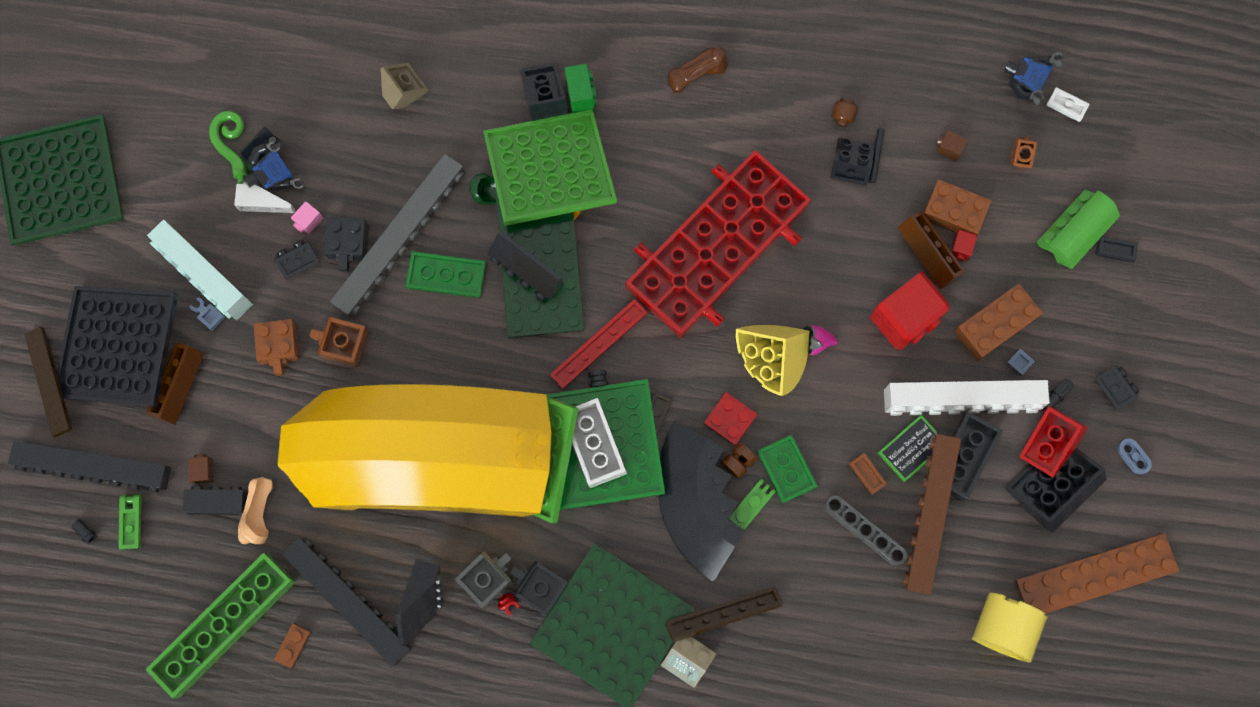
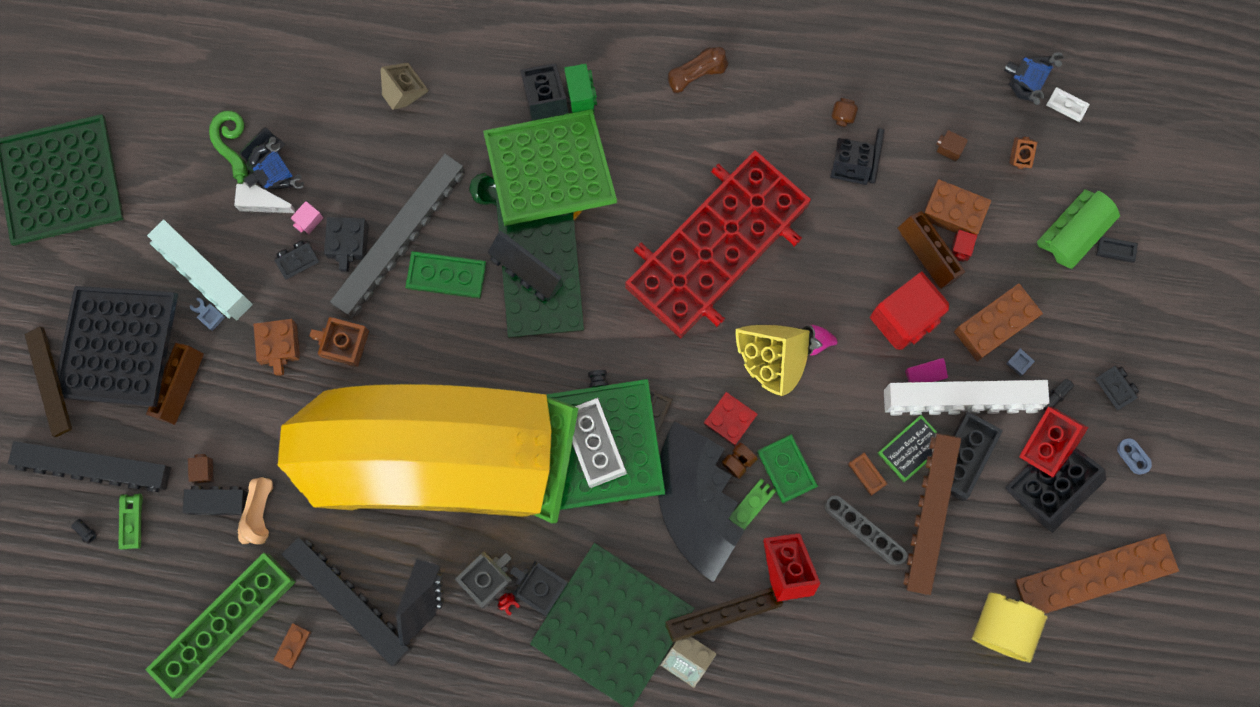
(598, 344): red plate -> none
(790, 567): none -> red slope
(927, 372): none -> dark pink slope

